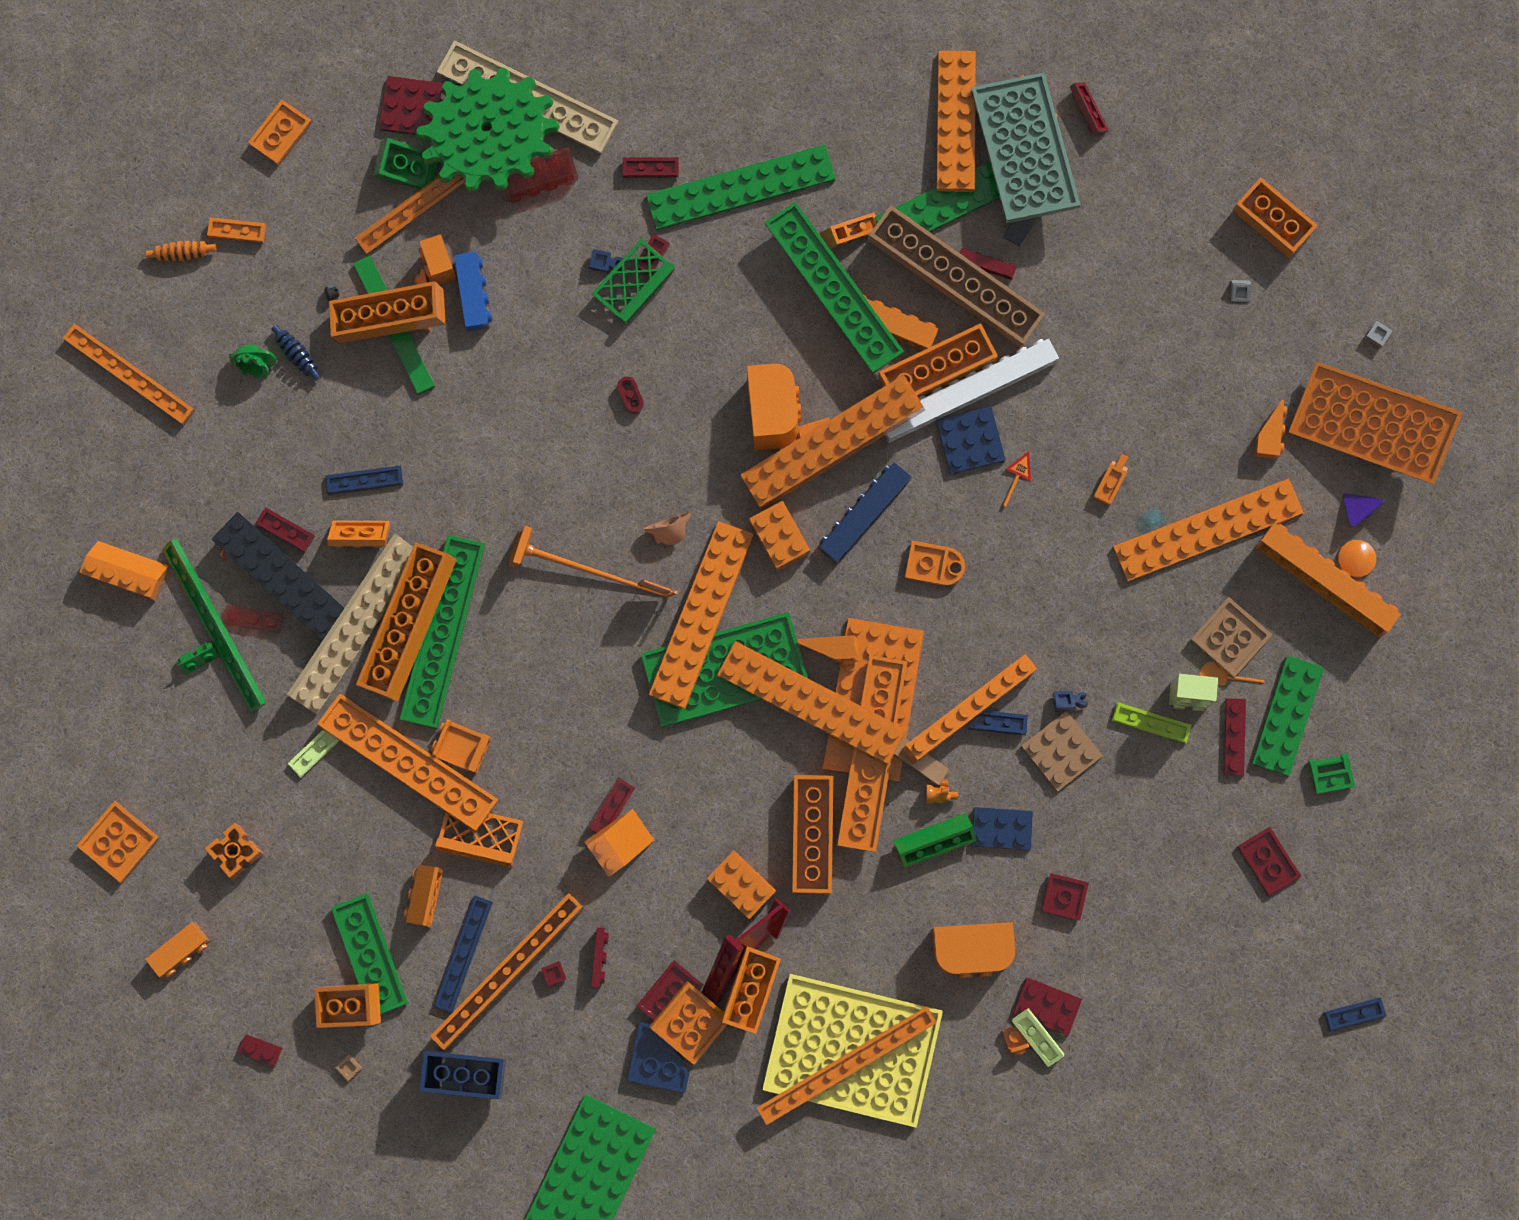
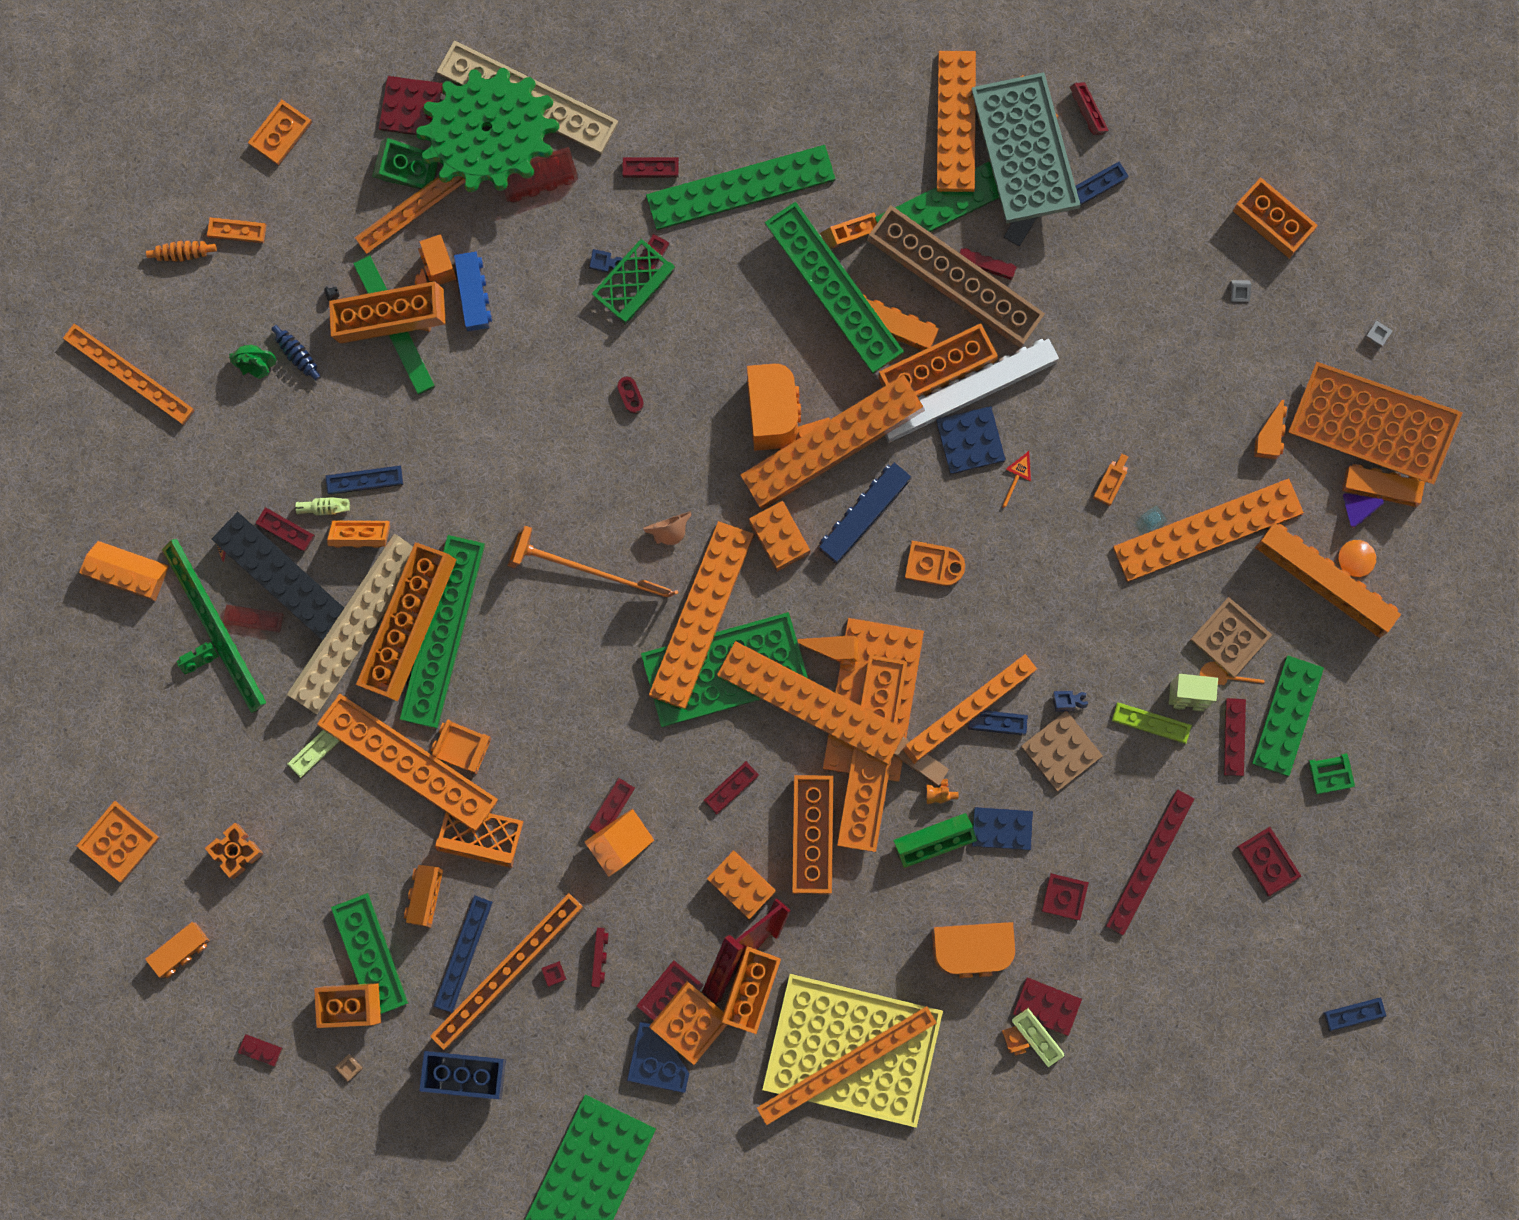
(324, 506): none -> yellowish green hinge
(731, 787): none -> dark red tile
(1101, 182): none -> dark blue plate
(1150, 862): none -> dark red plate
(1383, 486): none -> orange brick

